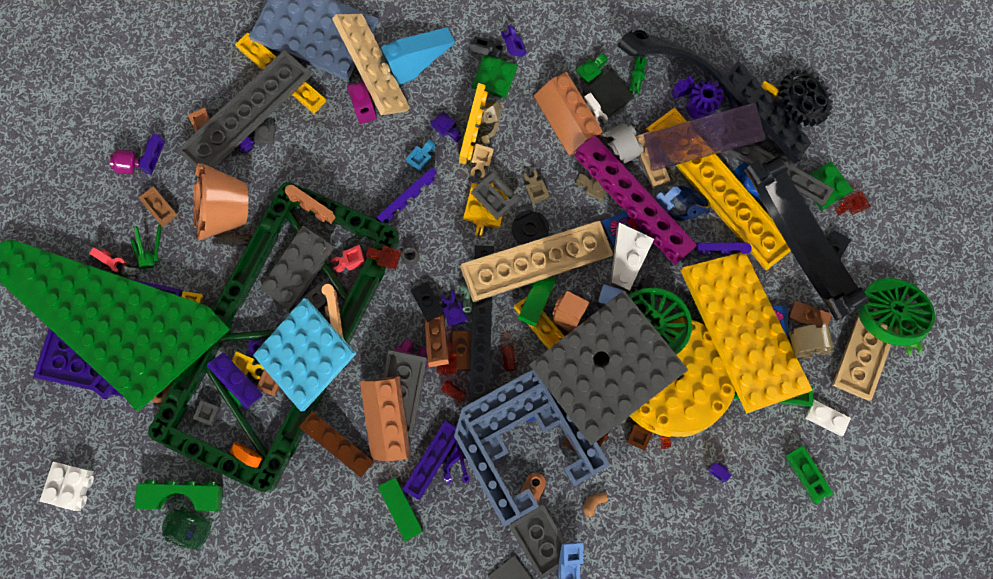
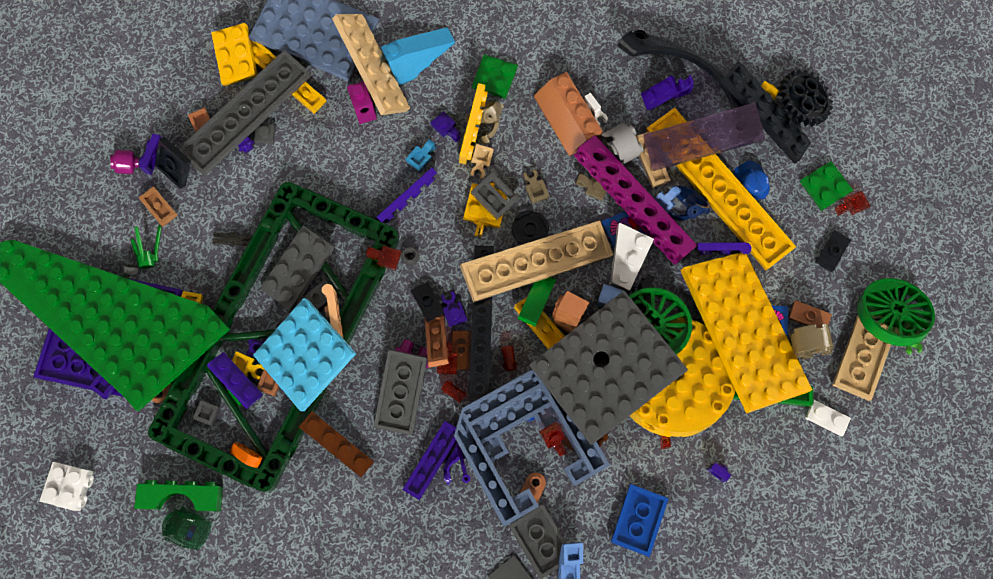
(104, 256): coral plate -> none
(172, 162): none -> black plate
(218, 202): nougat cone -> none
(234, 54): none -> yellow plate
(308, 203): nougat plate -> none
(351, 259): coral plate -> none
(385, 418): nougat slope -> none
(400, 509): green tile -> none
(467, 300): sand green arm -> none
(483, 47): black plate -> none
(514, 44): dark purple plate -> none
(552, 437): none -> clear red plate
(590, 70): green plate -> none
(592, 502): medium nougat arm -> none
(609, 93): pearl dark grey tile -> none
(638, 75): green pin -> none
(639, 437): reddish brown plate -> none
(639, 520): none -> blue plate
(660, 93): none -> dark purple plate
(704, 100): dark purple gear -> none
(805, 184): dark grey plate -> none
(805, 238): black panel -> none
(808, 474): green plate -> none

